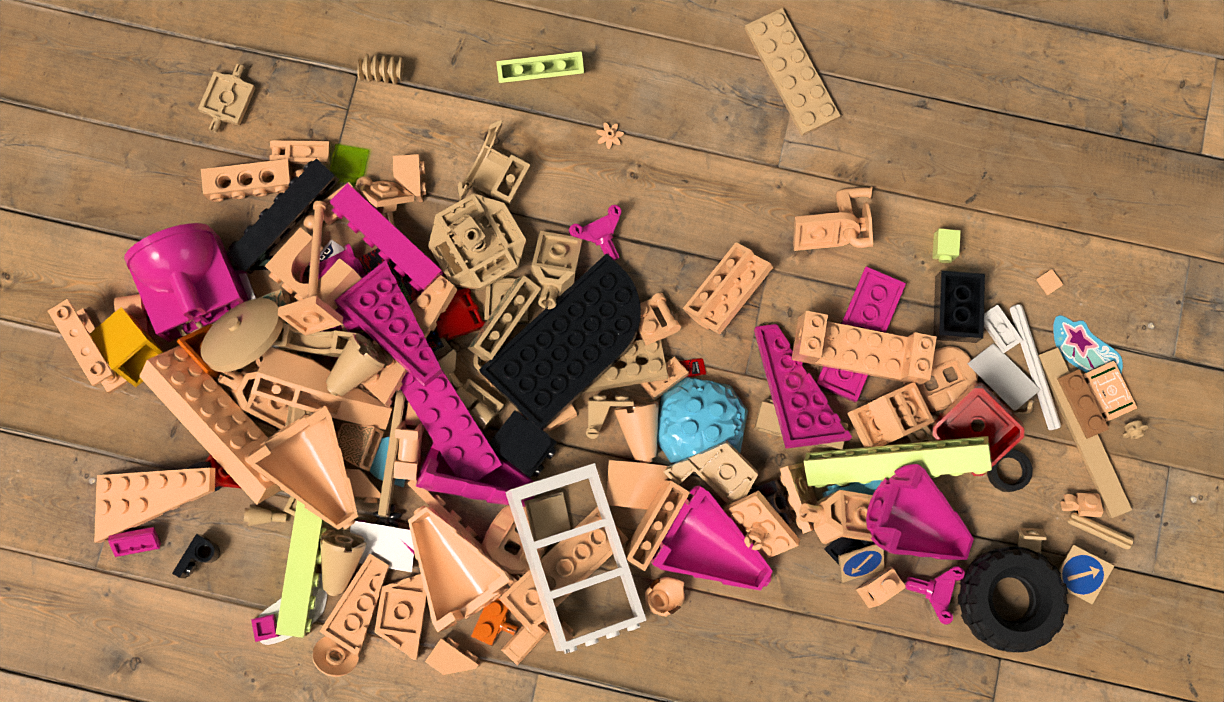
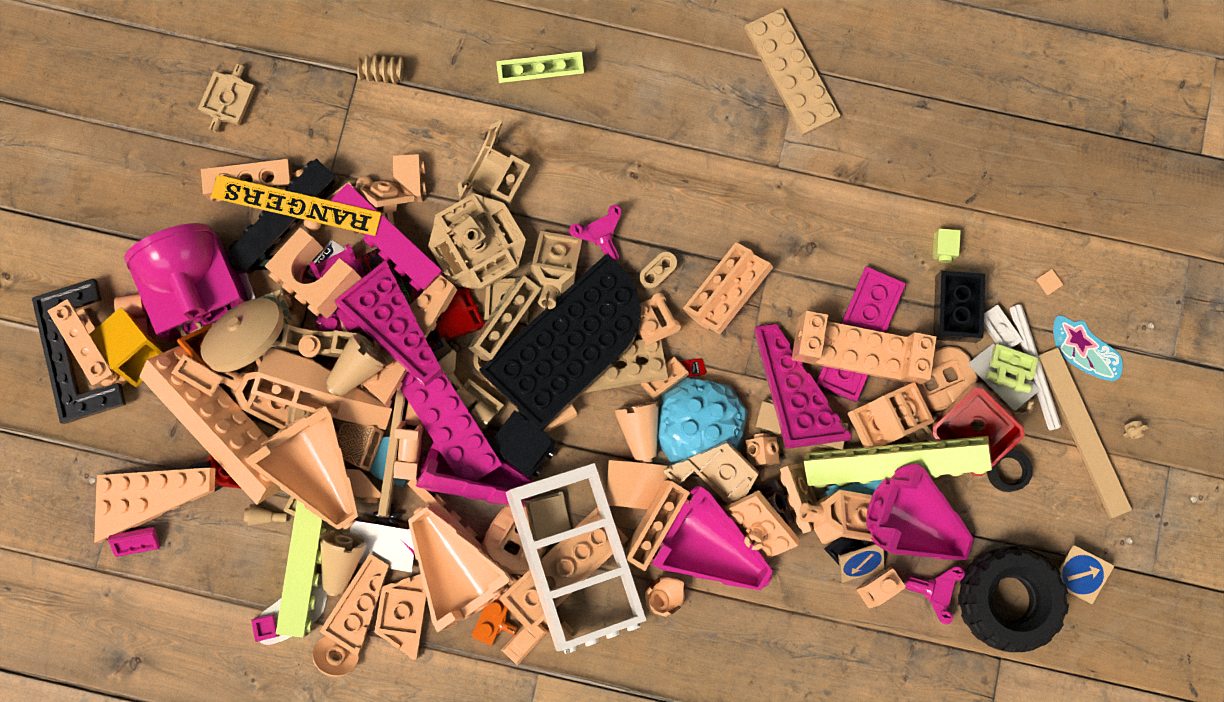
(69, 403): none -> black plate
(194, 553): black plate -> none
(197, 375): none -> light nougat tile
(296, 205): none -> yellow sticker
(301, 151): light nougat plate -> none
(309, 346): none -> light nougat plate
(312, 313): light nougat tile -> none
(349, 163): clear neon green piece -> none
(449, 659): light nougat slope -> none
(598, 410): tan plate -> none
(609, 138): light nougat plant -> none
(656, 270): none -> tan plate
(762, 450): none -> light nougat brick
(836, 228): light nougat plate -> none
(1013, 362): none -> yellowish green plate
(1031, 538): tan bracket -> none
(1083, 404): medium nougat plate -> none
(1085, 503): light nougat plate -> none
(1100, 531): tan axle -> none
(1110, 391): light nougat piece -> none

